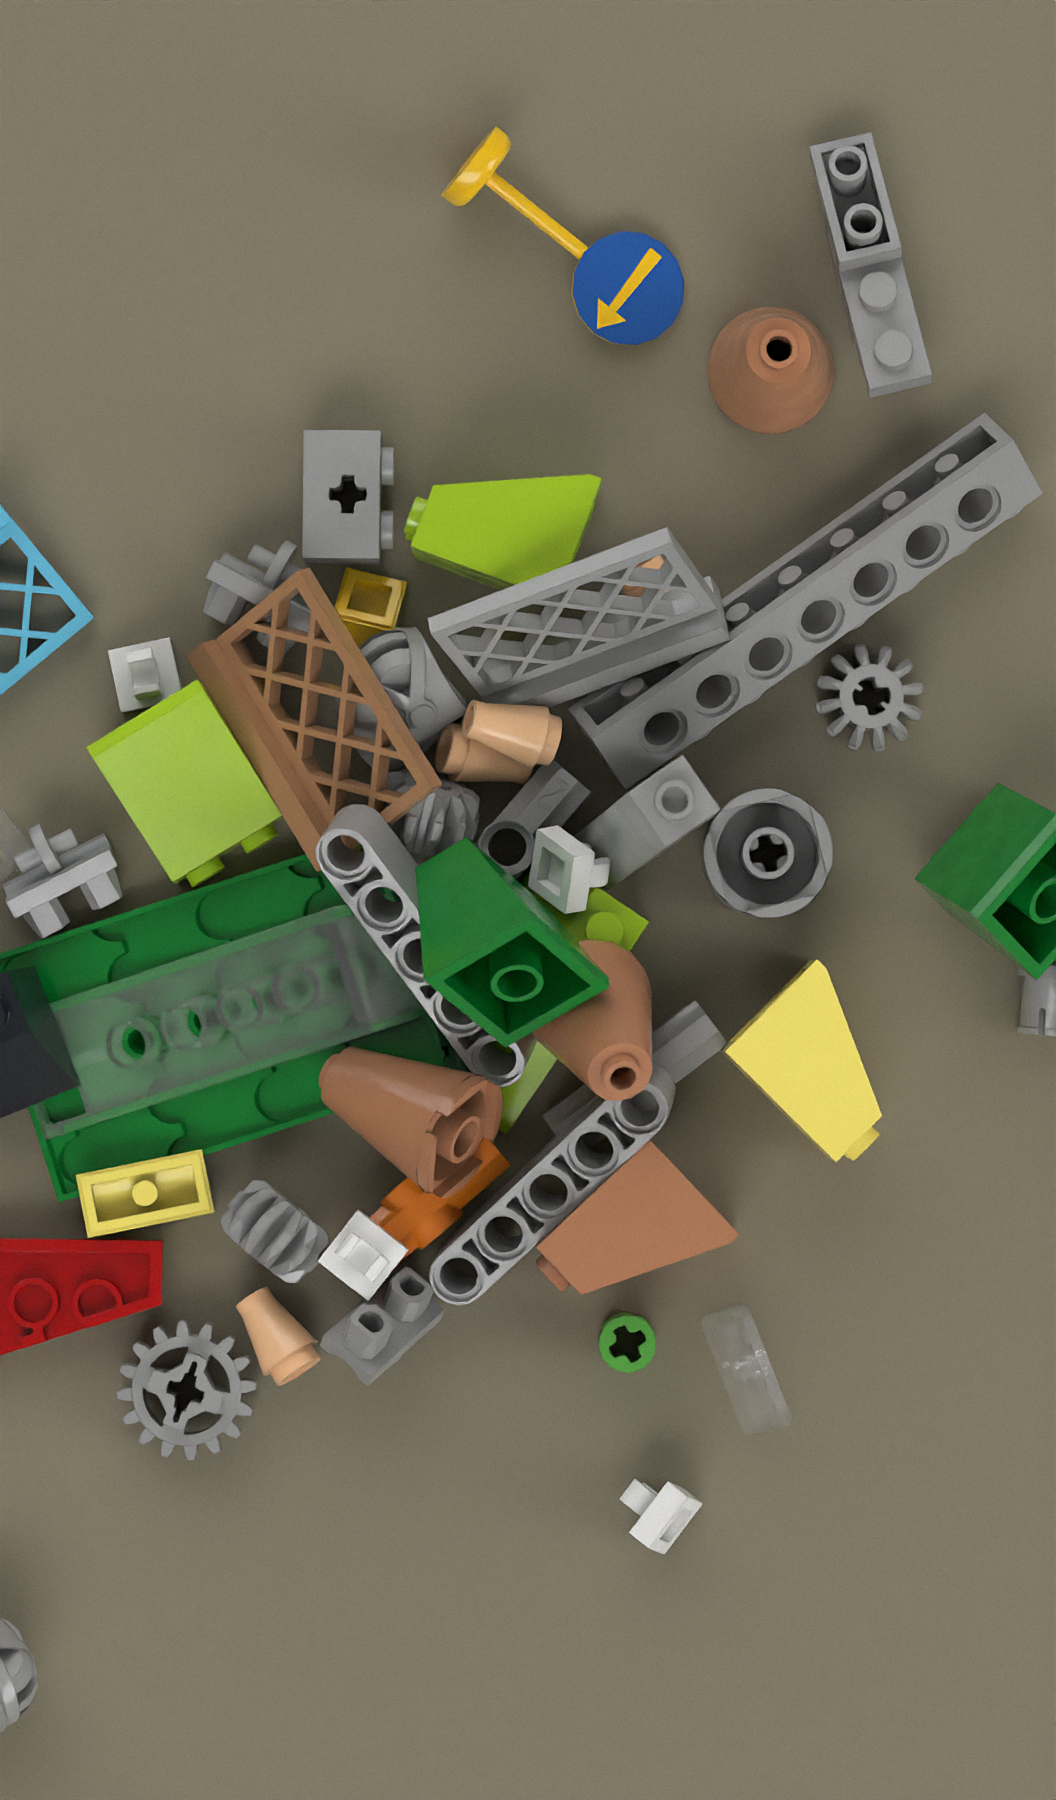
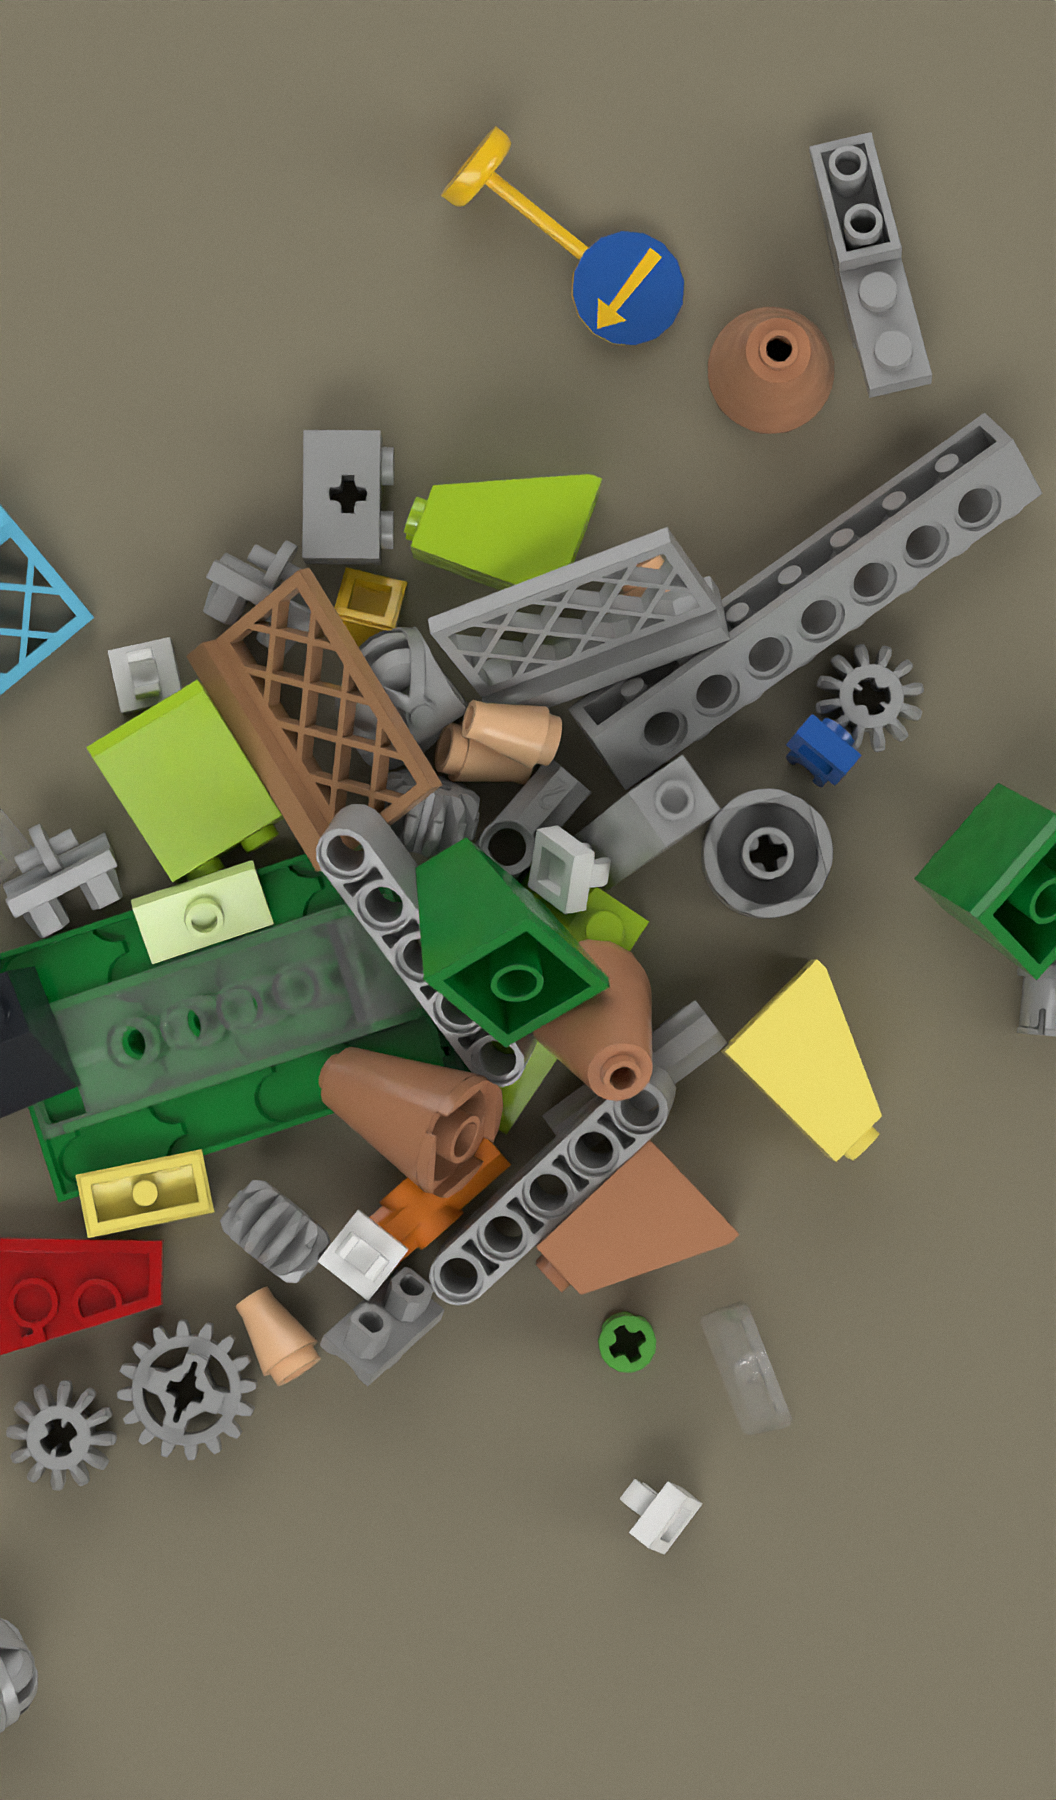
(41, 1425): none -> light grey gear
(202, 912): none -> yellowish green plate
(823, 750): none -> blue plate

